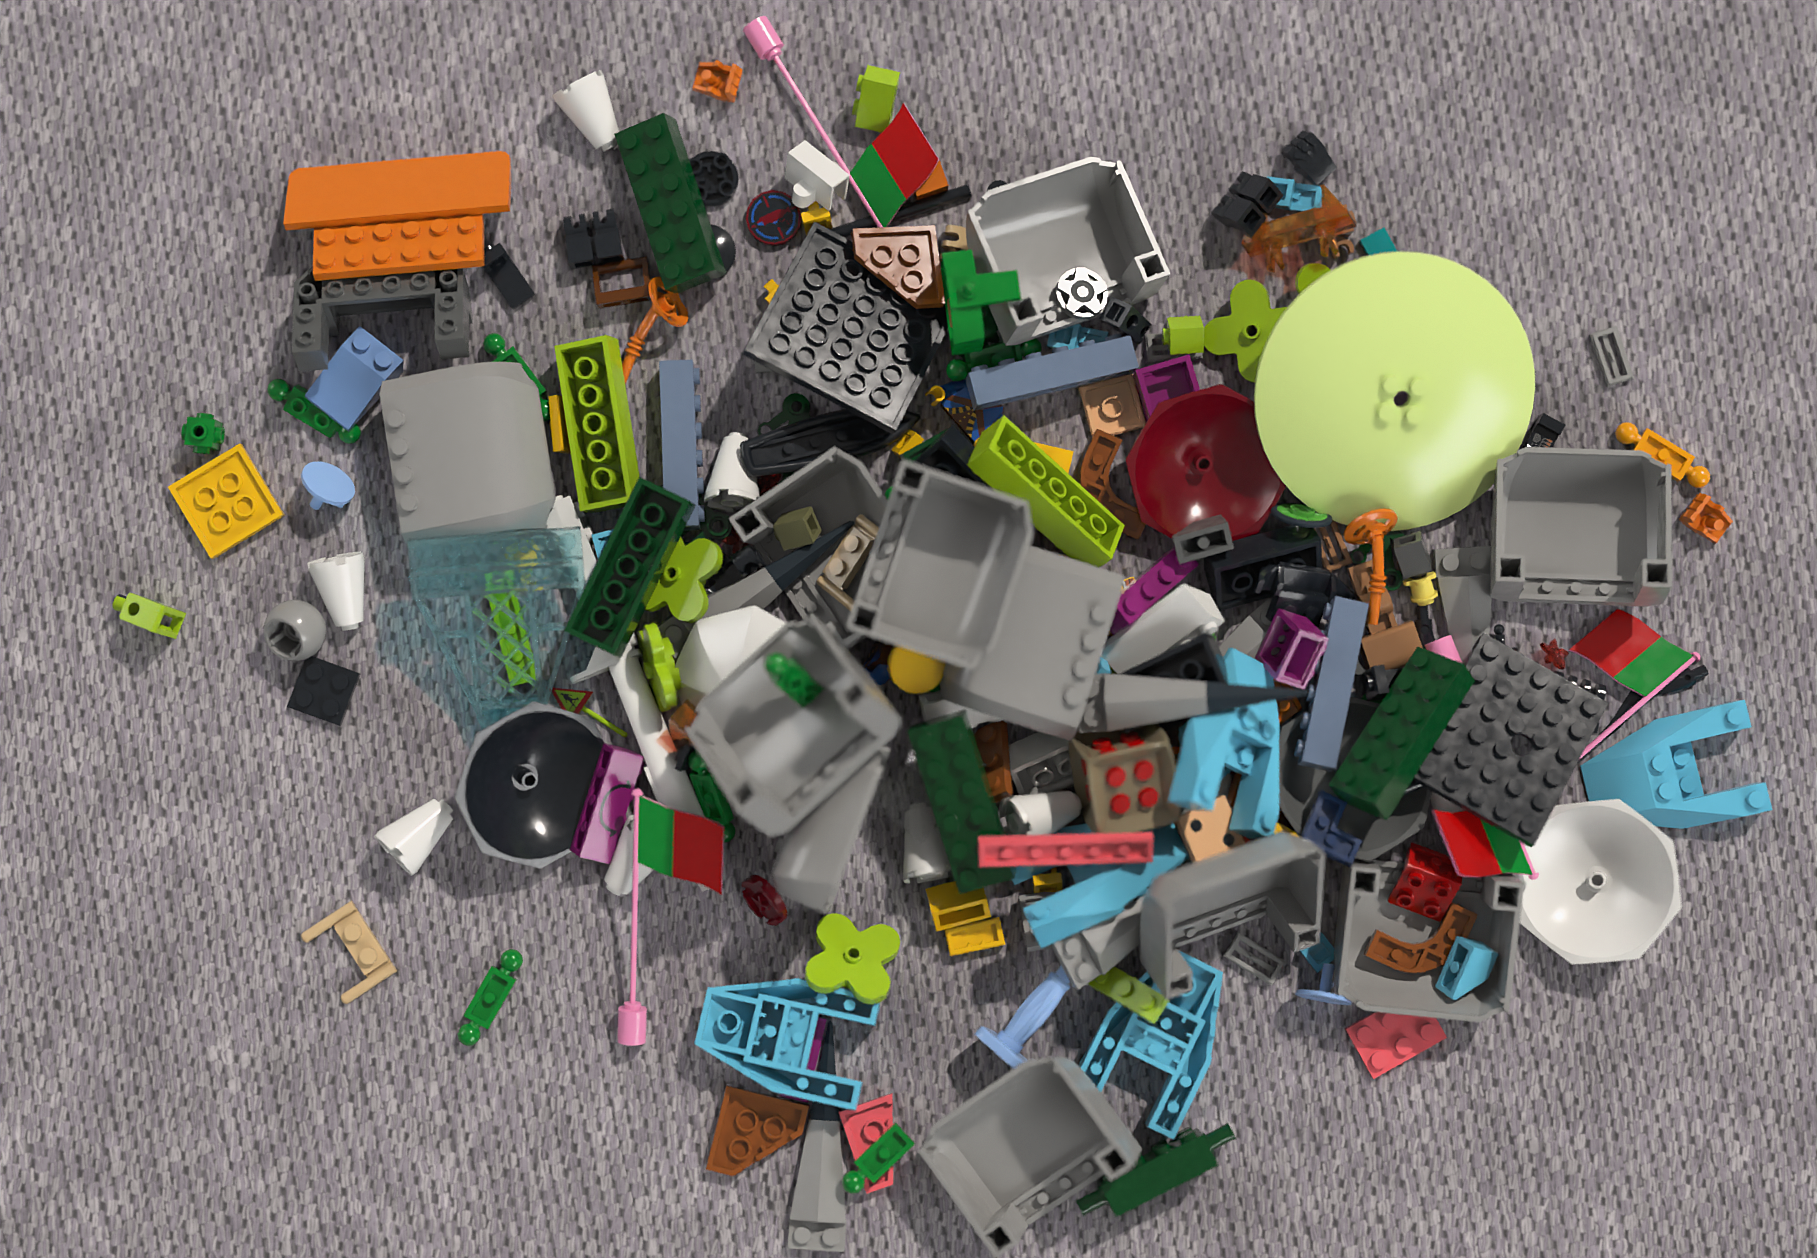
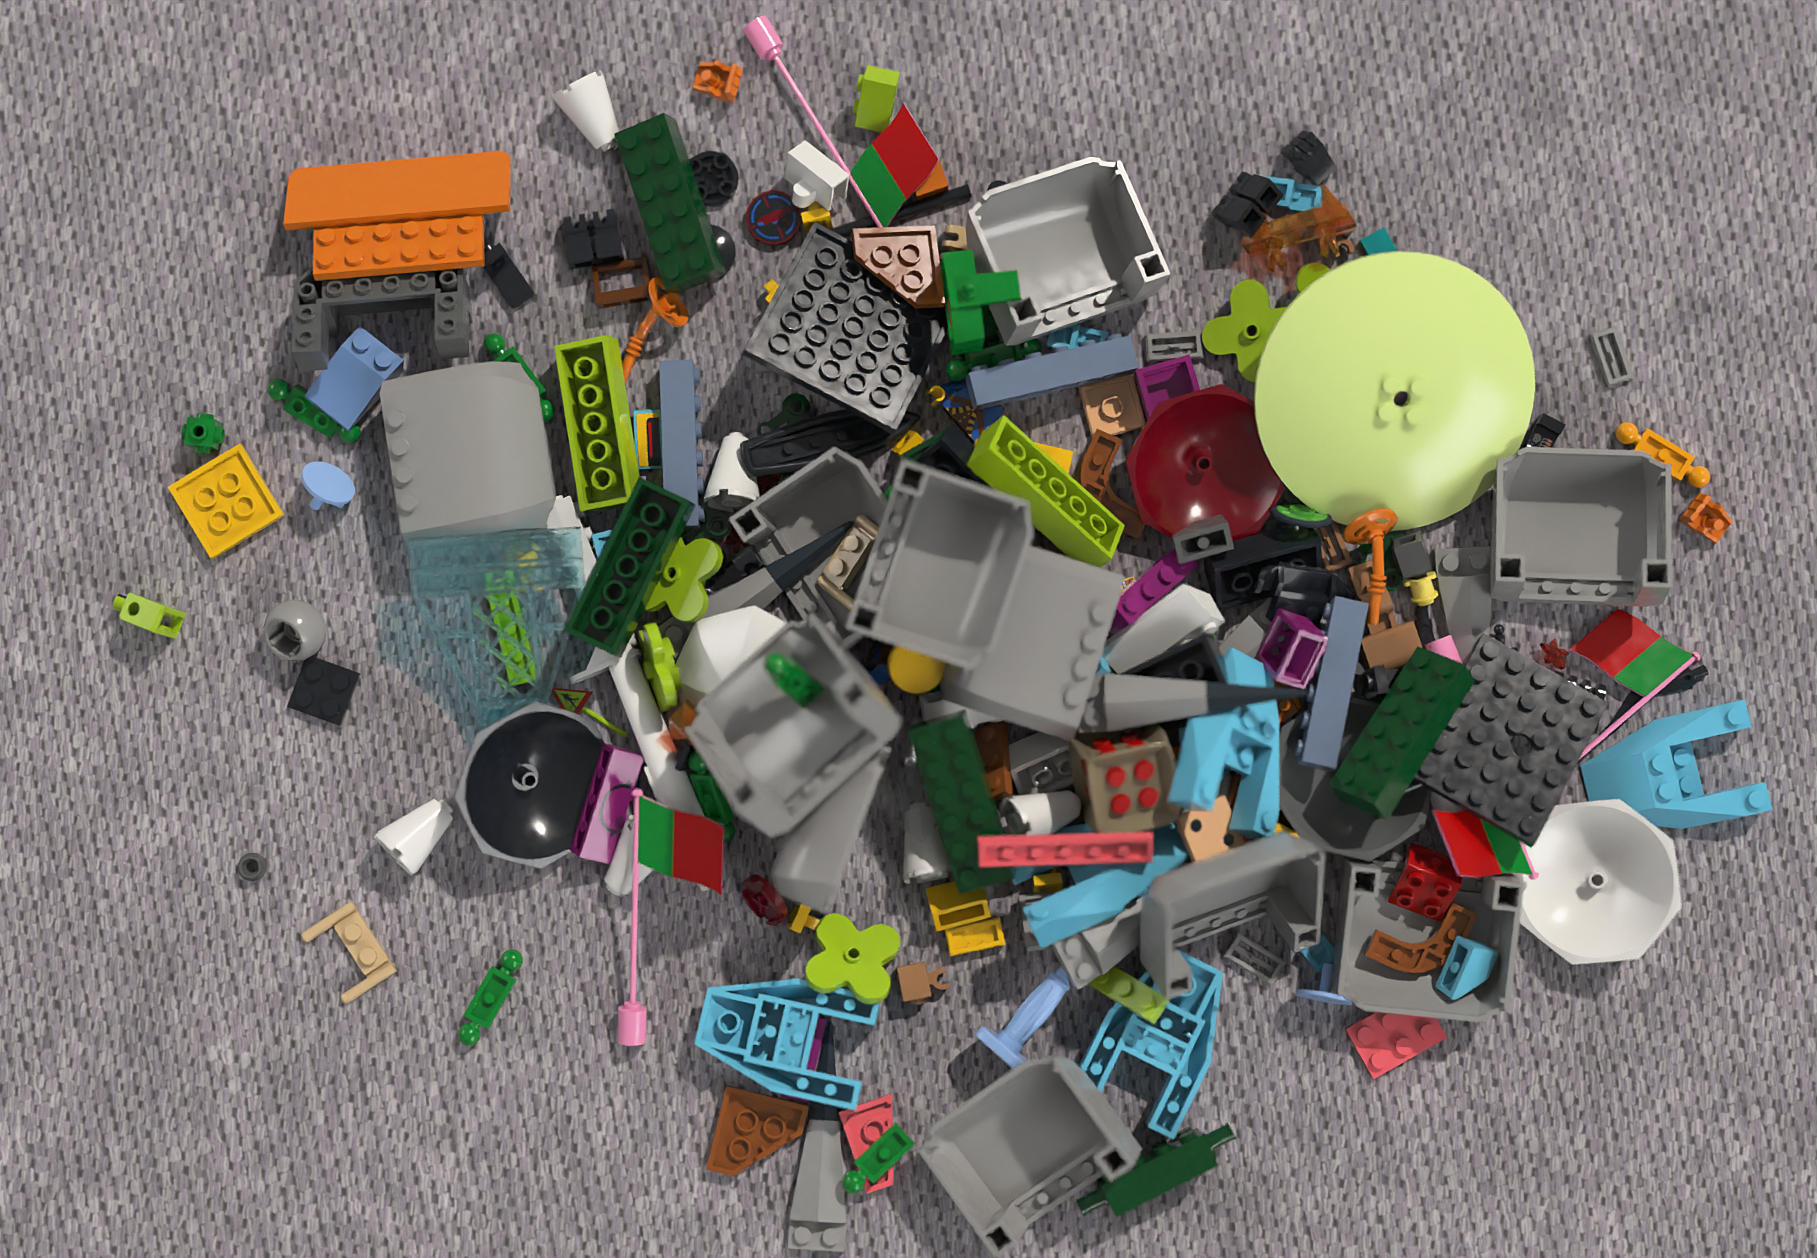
(243, 866): none -> dark grey plate
(341, 587): white cone -> none
(558, 425): yellow plate -> none
(648, 438): none -> slope
(797, 528): olive brick -> none
(800, 917): none -> yellow tile
(916, 980): none -> medium nougat brick
(1081, 293): wheel -> none
(1125, 319): black leg -> none
(1184, 335): lime brick -> none
(1323, 830): dark blue tile -> none

